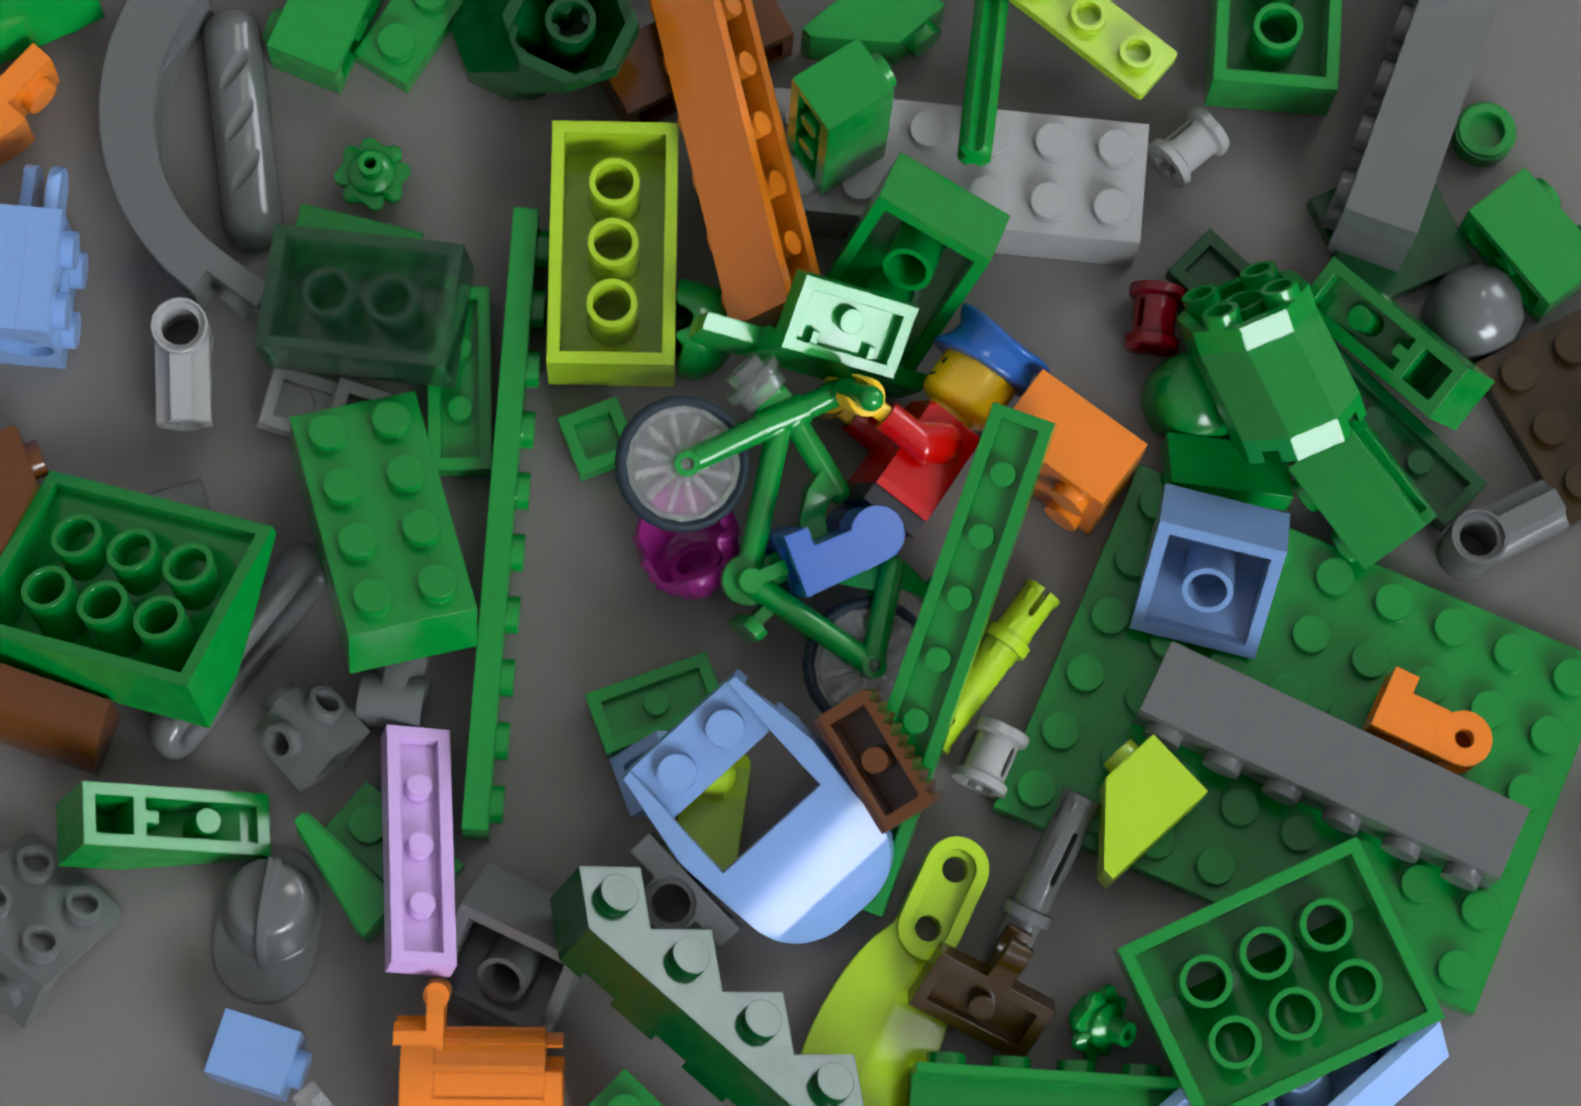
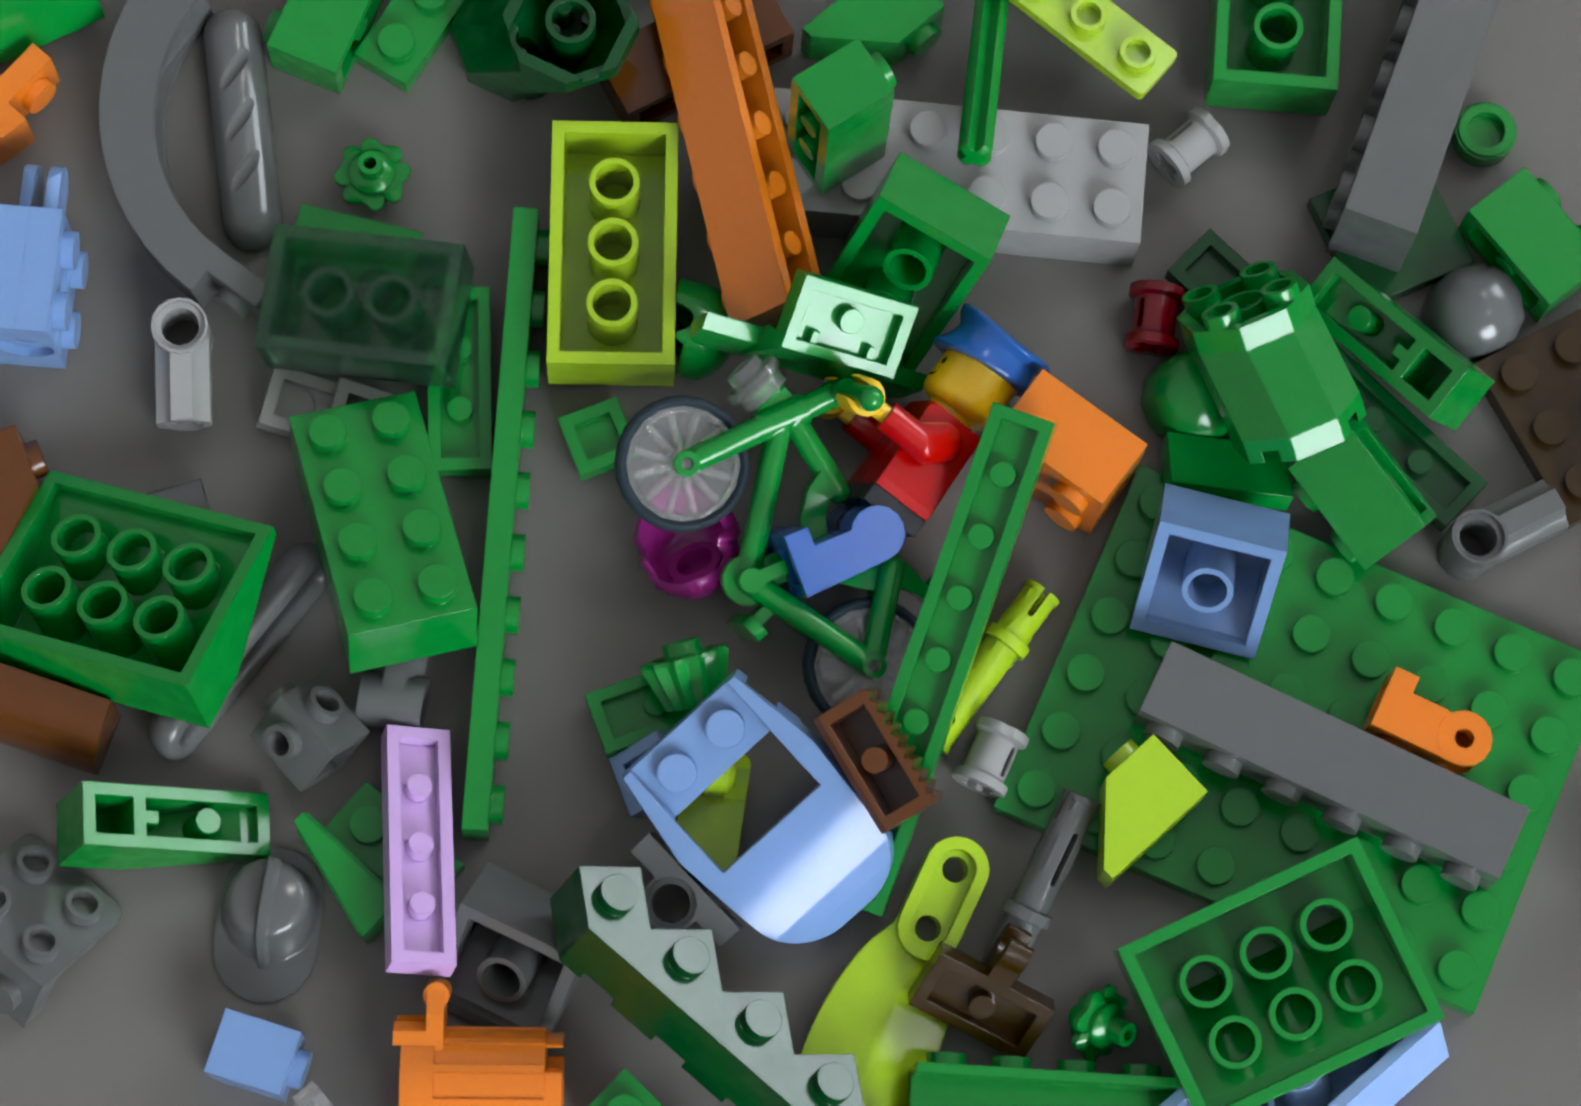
(686, 673): none -> green piece

